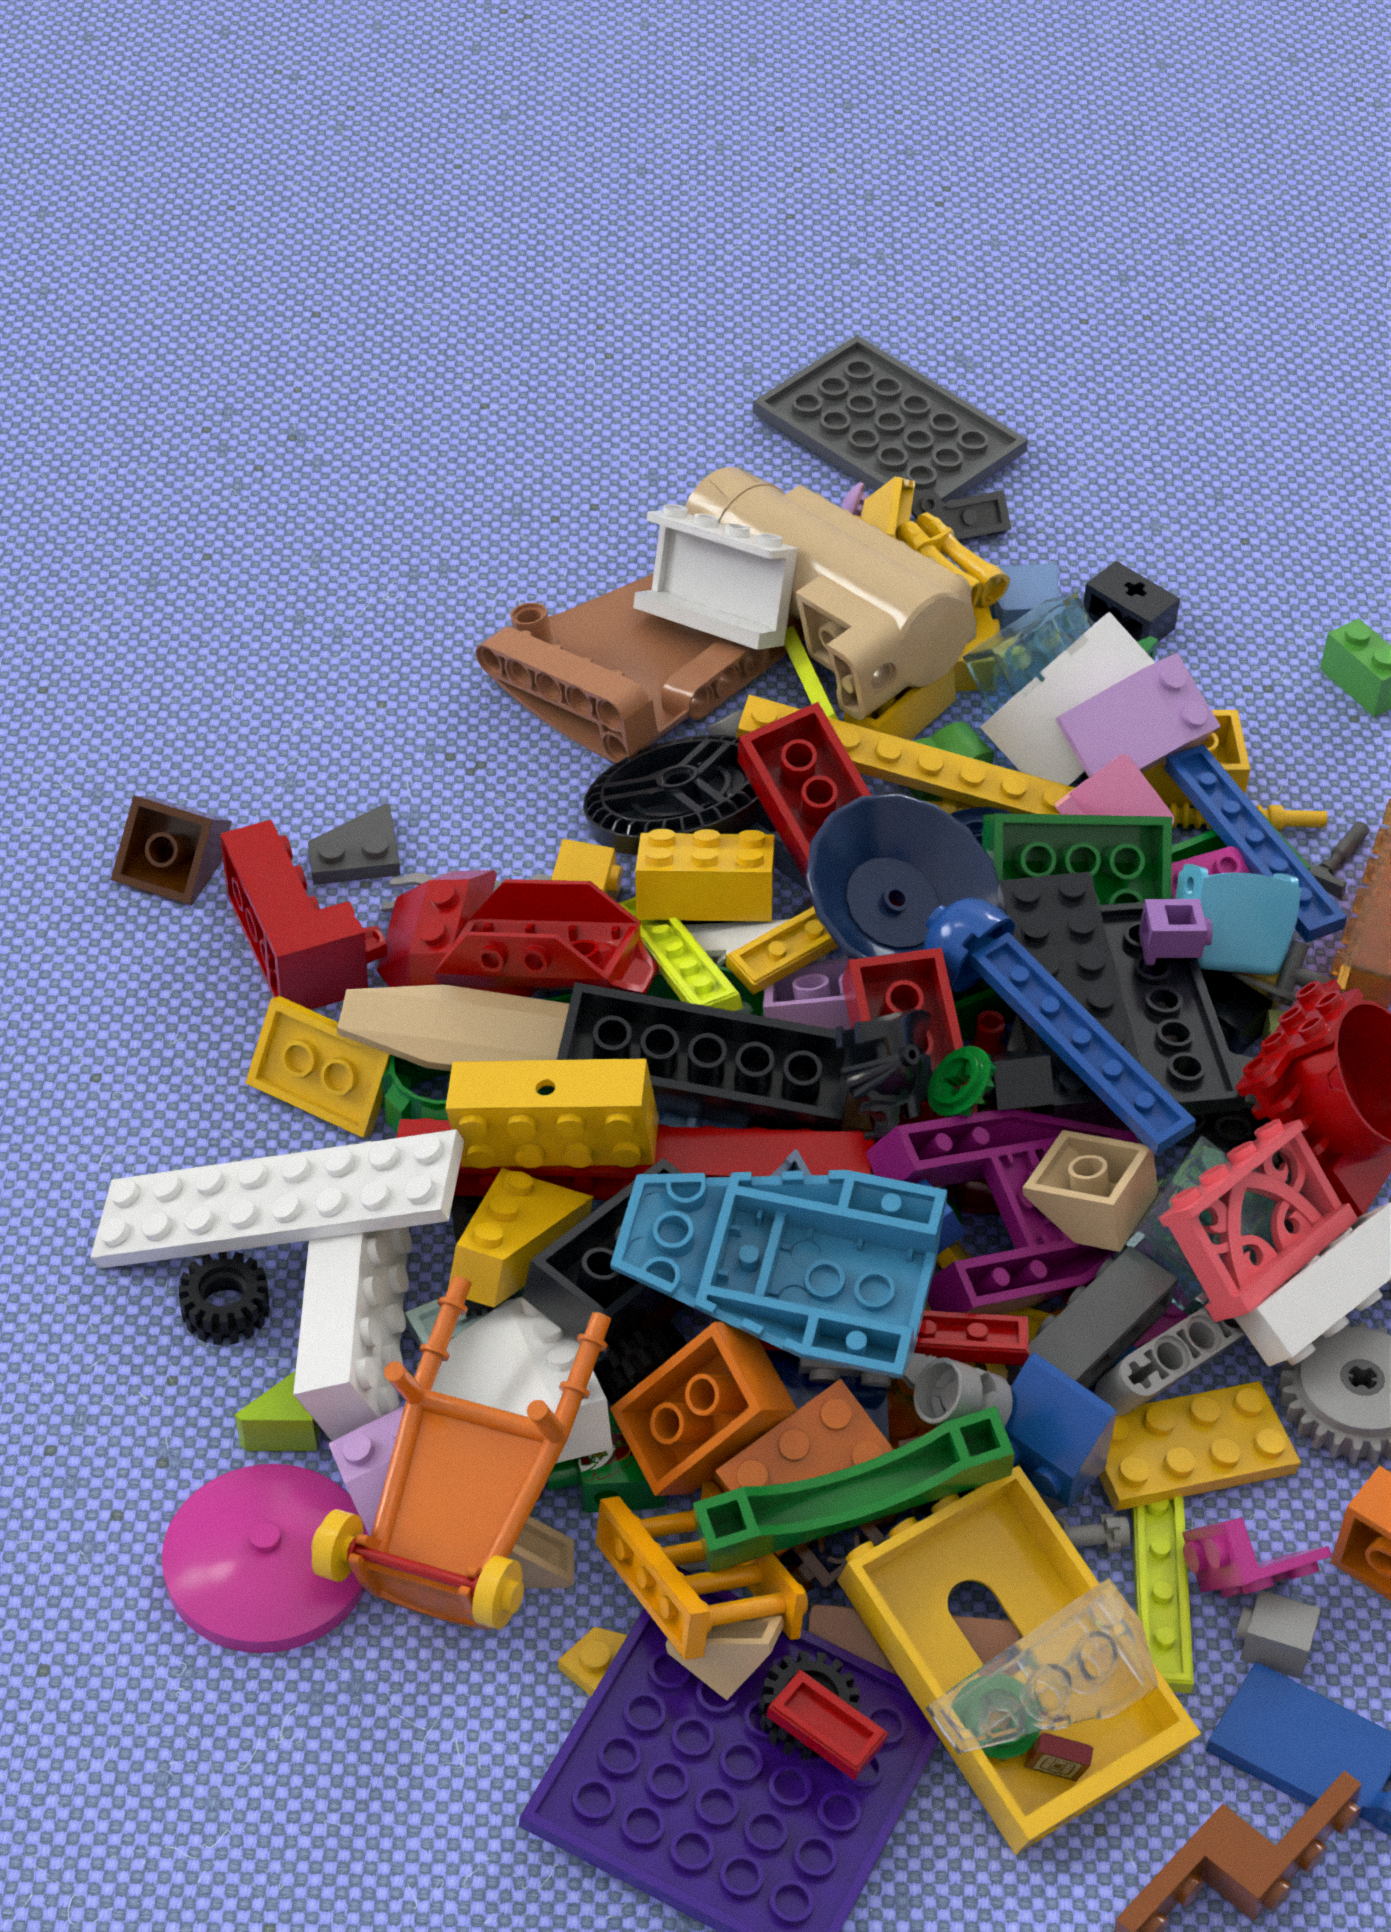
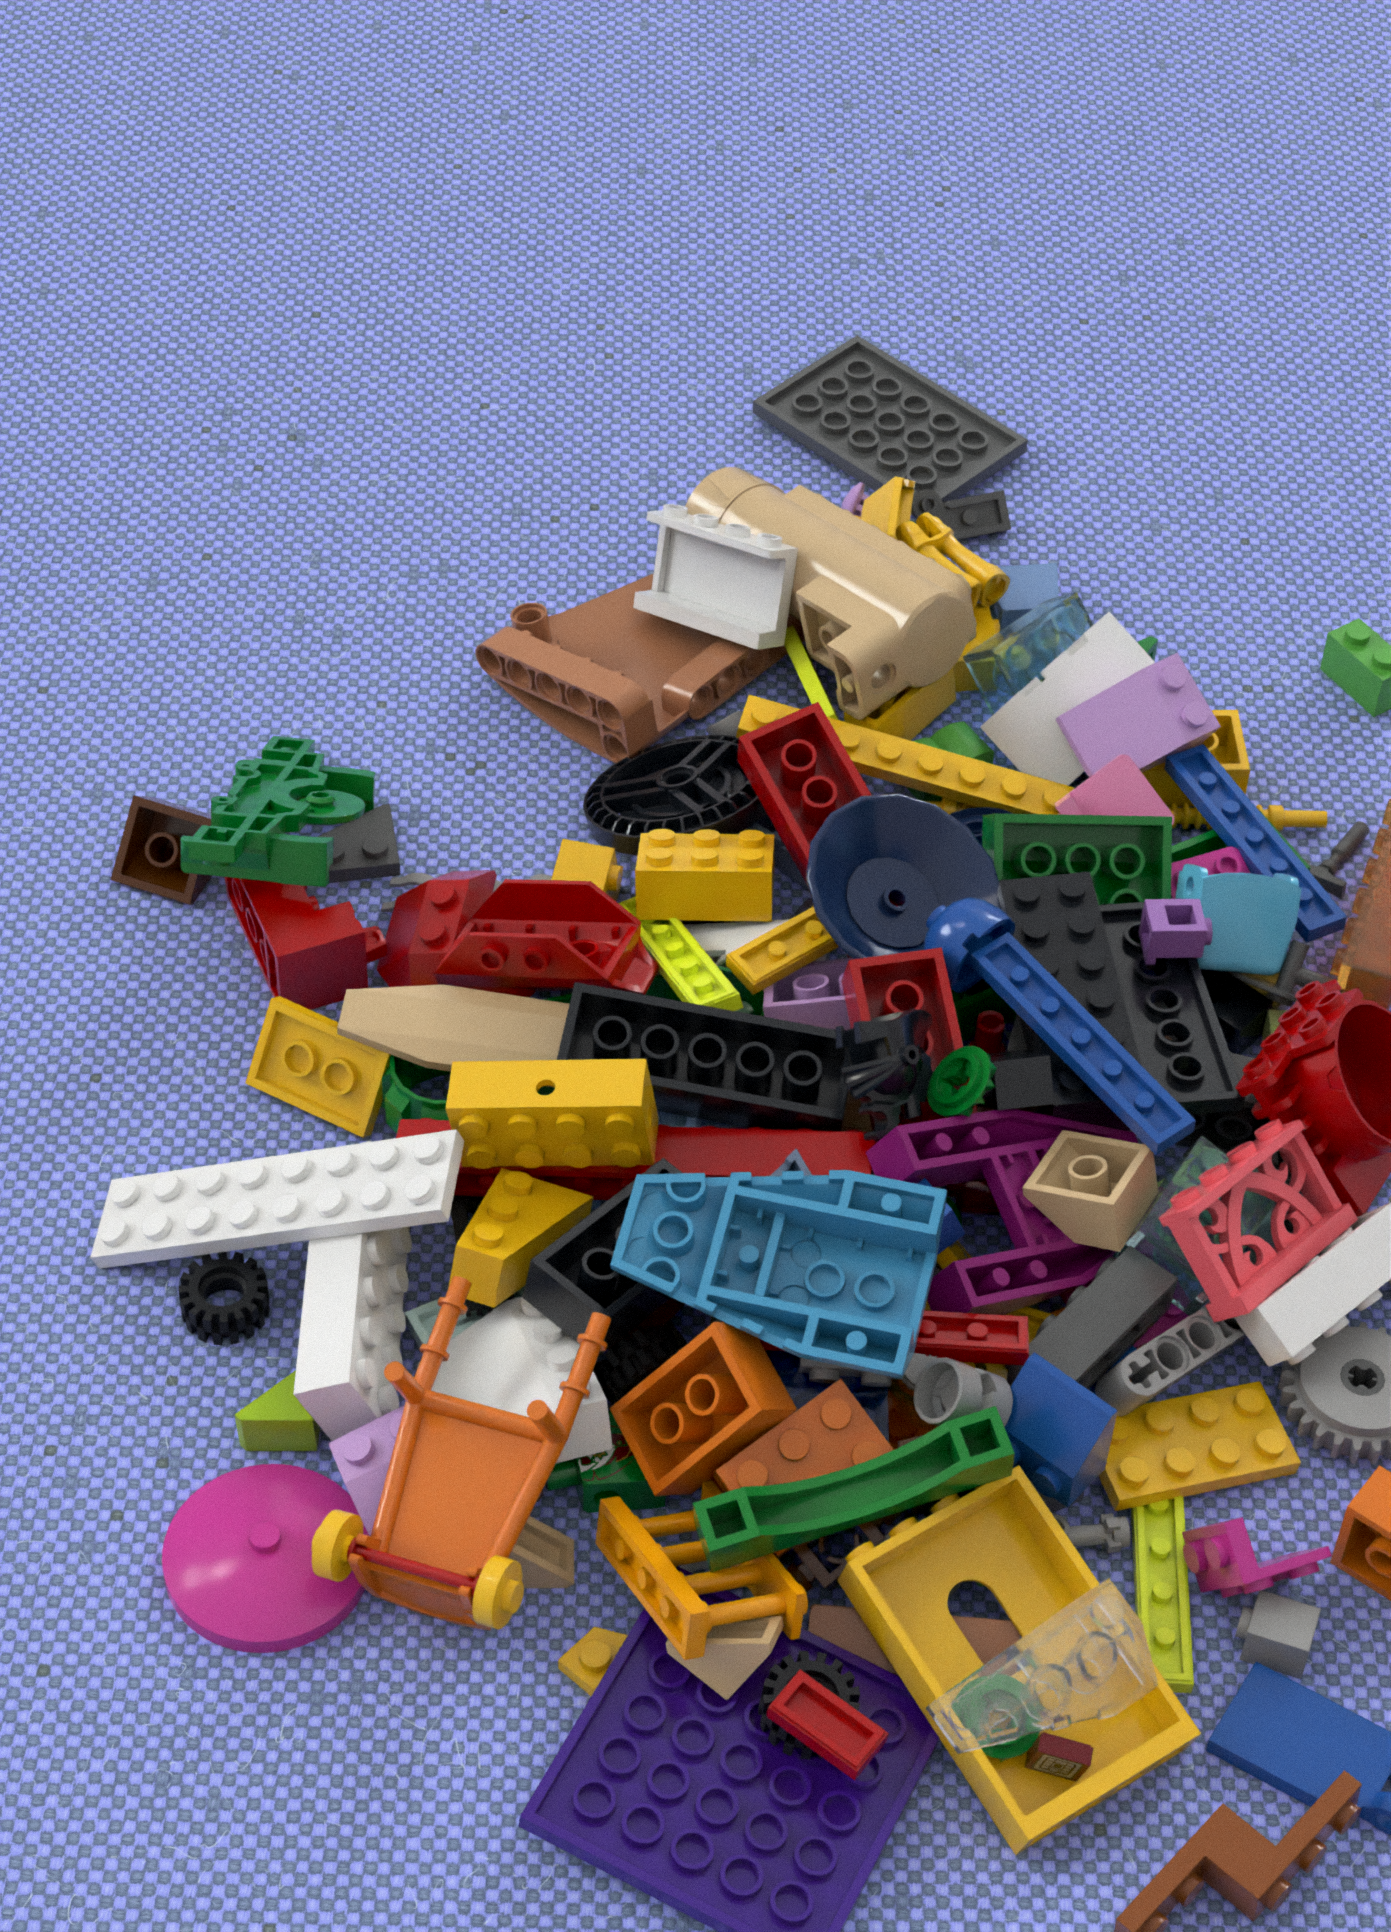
(277, 798): none -> green piece
(1133, 600): black brick -> none

